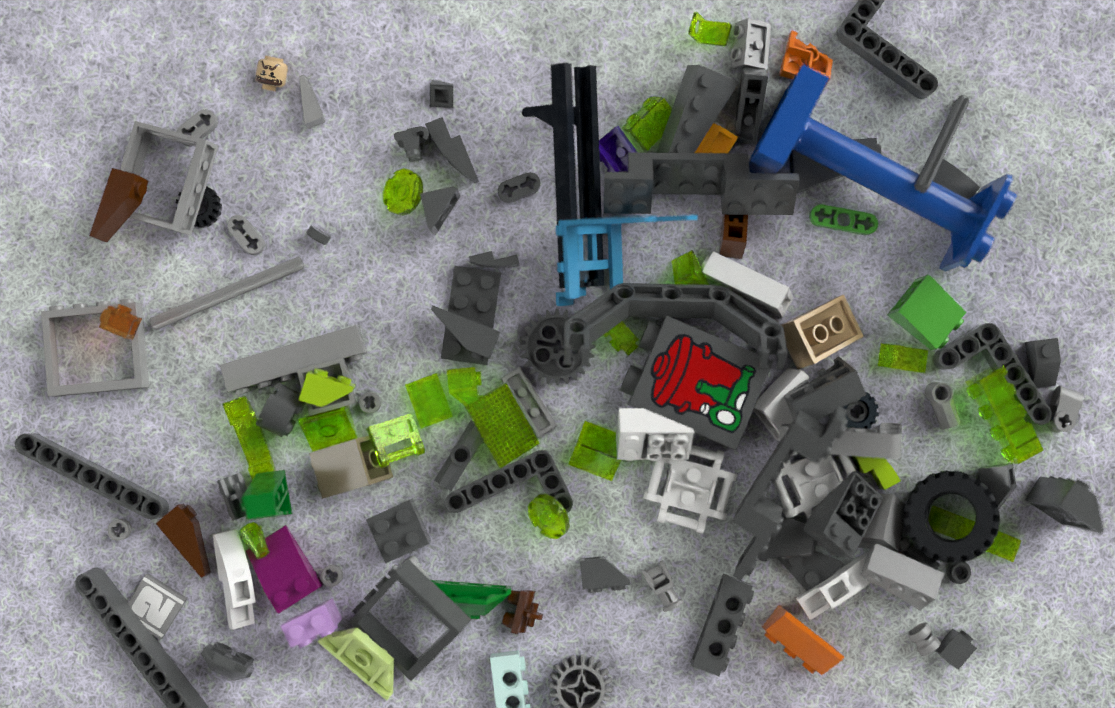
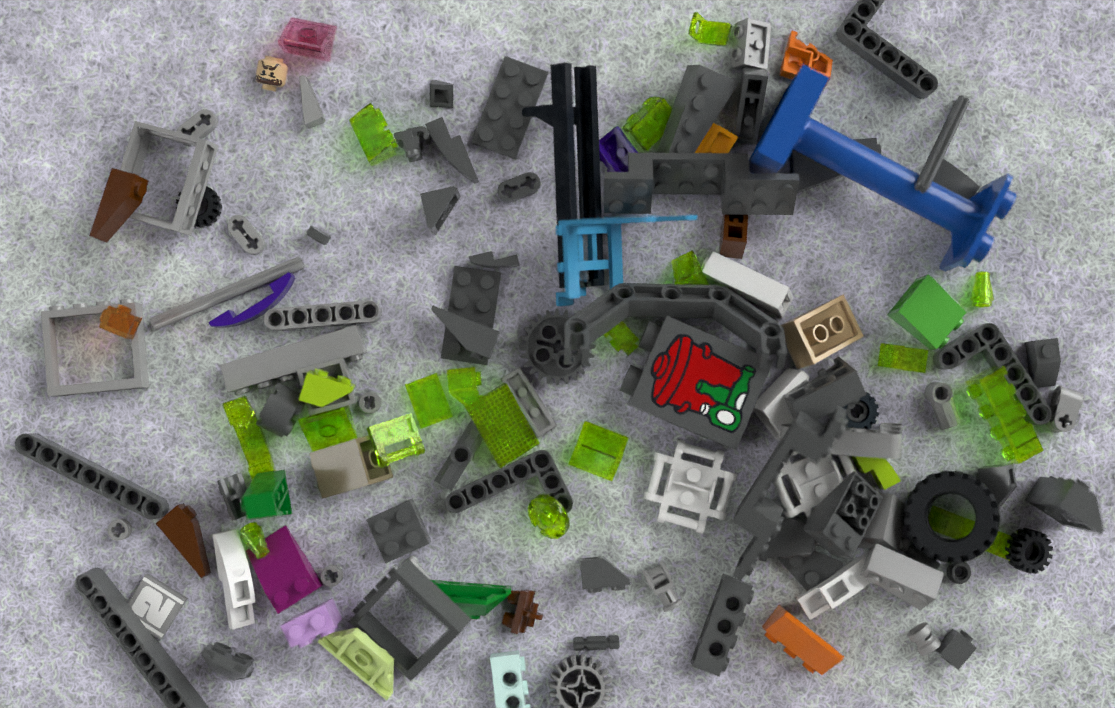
(279, 287): none -> dark purple slope
(308, 39): none -> clear pink slope
(312, 311): none -> light grey beam
(374, 139): none -> clear neon green slope
(403, 192): clear neon green tile -> none
(502, 122): none -> dark grey plate
(596, 643): none -> dark grey axle
(651, 437): white slope -> none
(859, 229): bright green beam -> none
(982, 290): none -> clear neon green cone
(1039, 555): none -> black tyre

